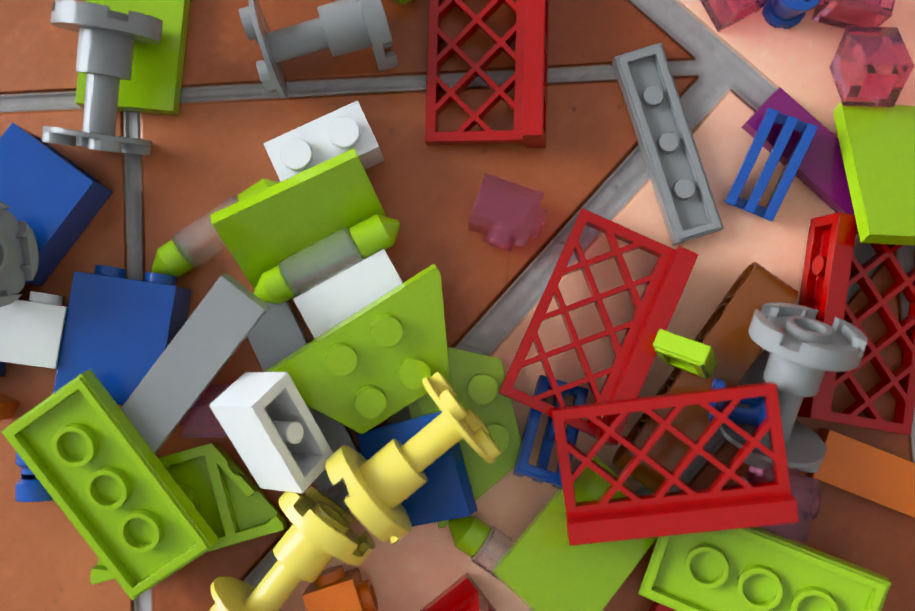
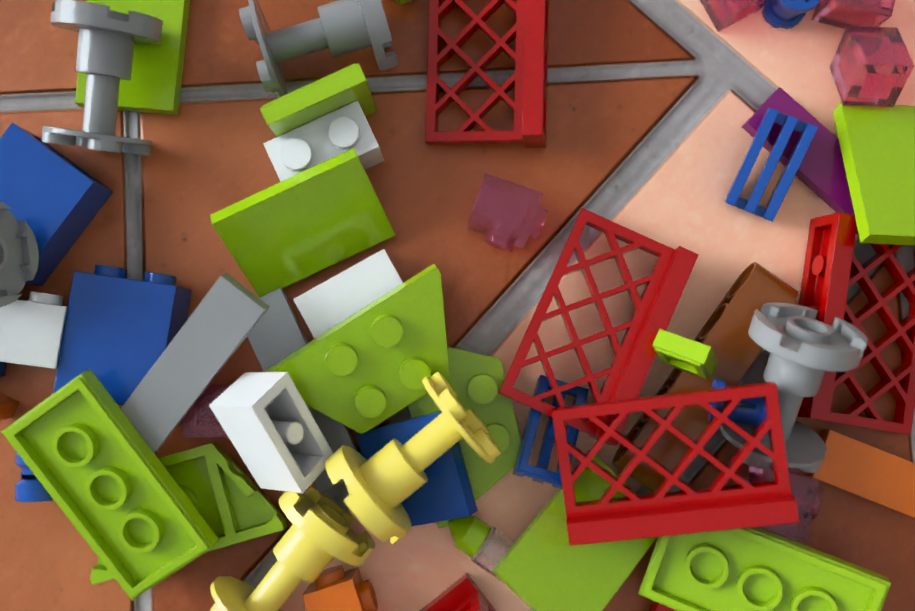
(198, 240): piece -> none
(319, 99): none -> lime tile
(326, 259): piece -> none
(667, 144): light grey tile -> none

